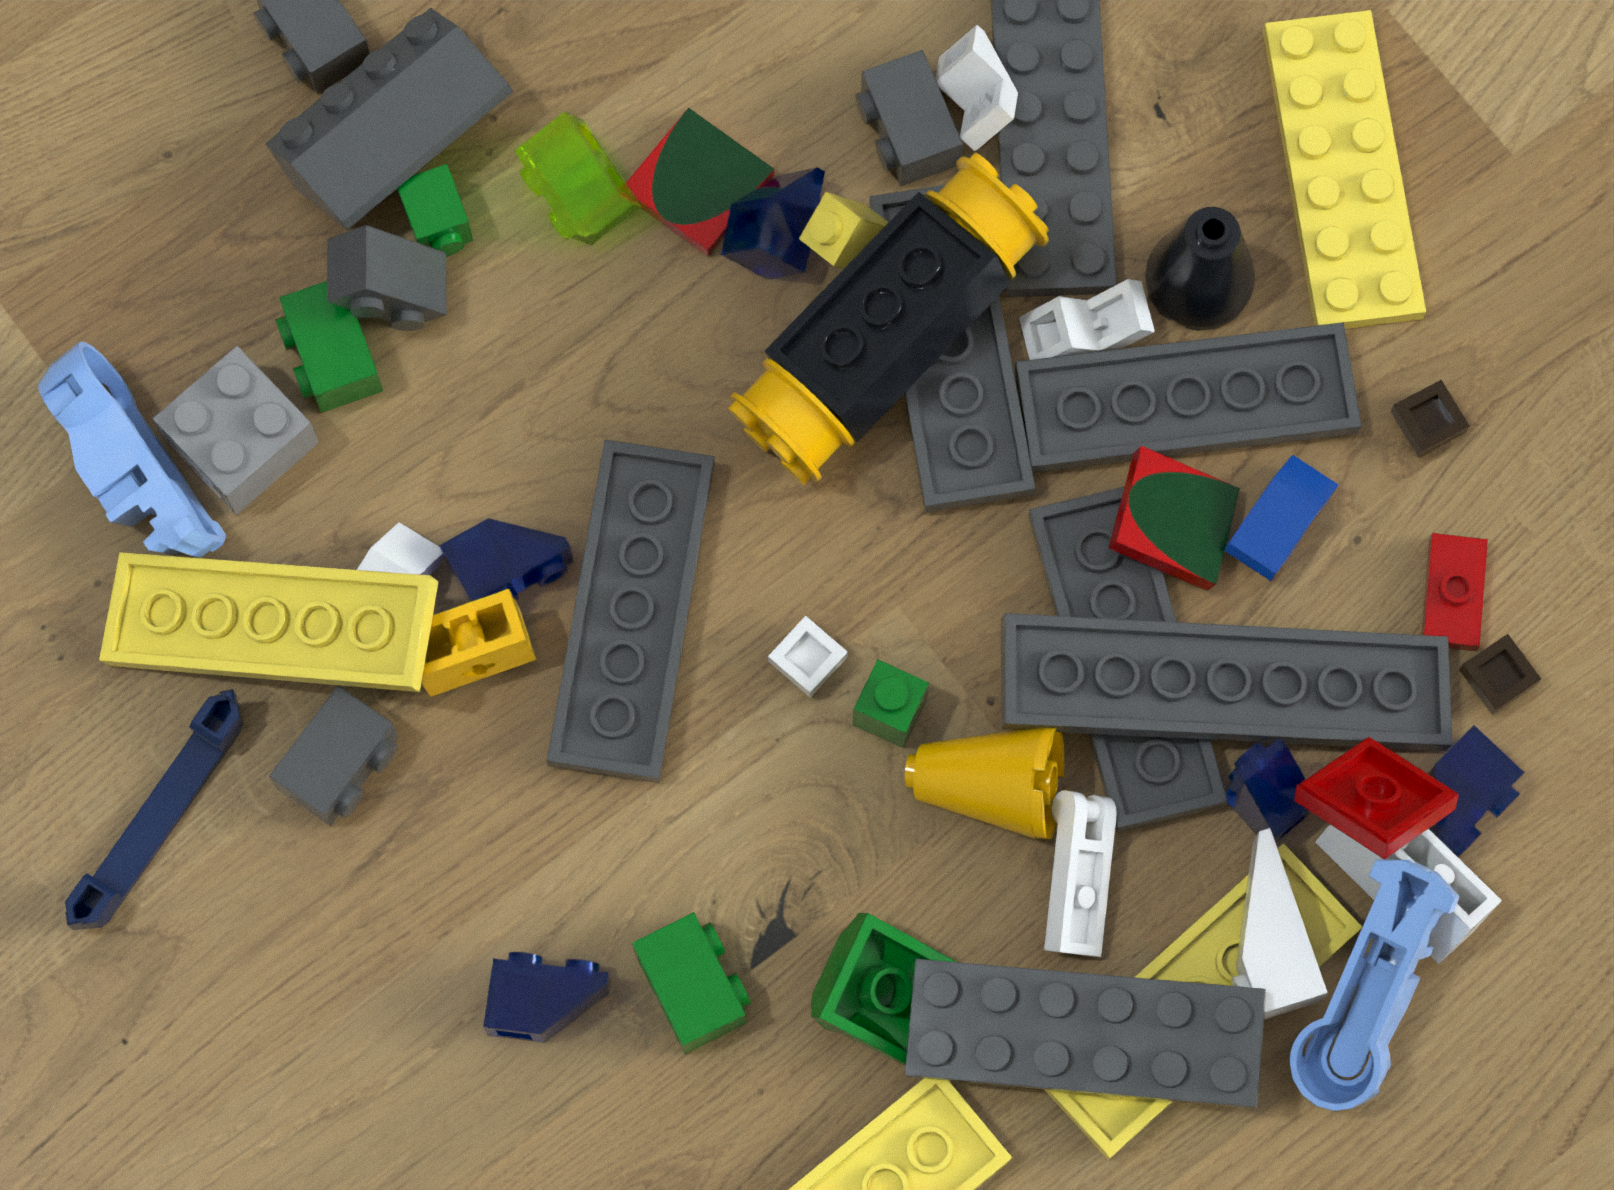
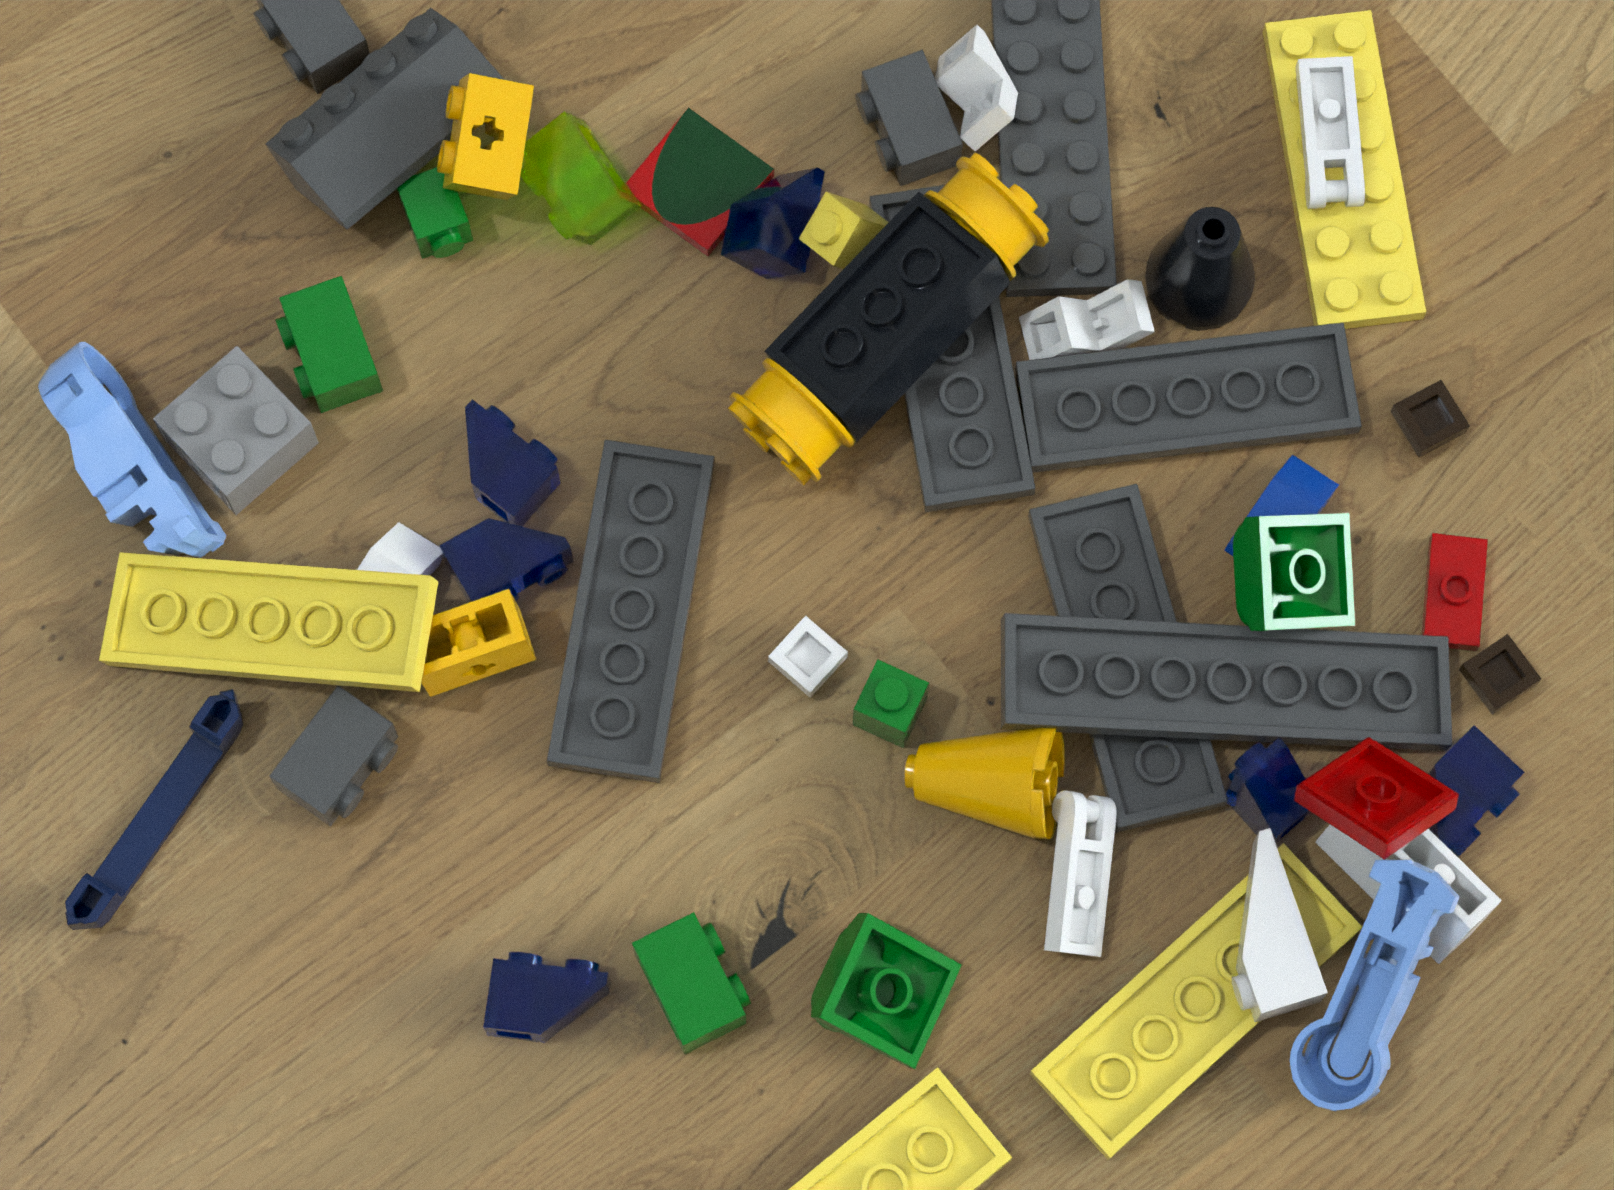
(386, 278): dark grey brick -> none
(504, 469): none -> clear blue slope
(506, 112): none -> yellow brick
(1086, 1033): dark grey plate -> none
(1174, 518): dark green tile -> none
(1294, 571): none -> green slope
(1330, 130): none -> white plate

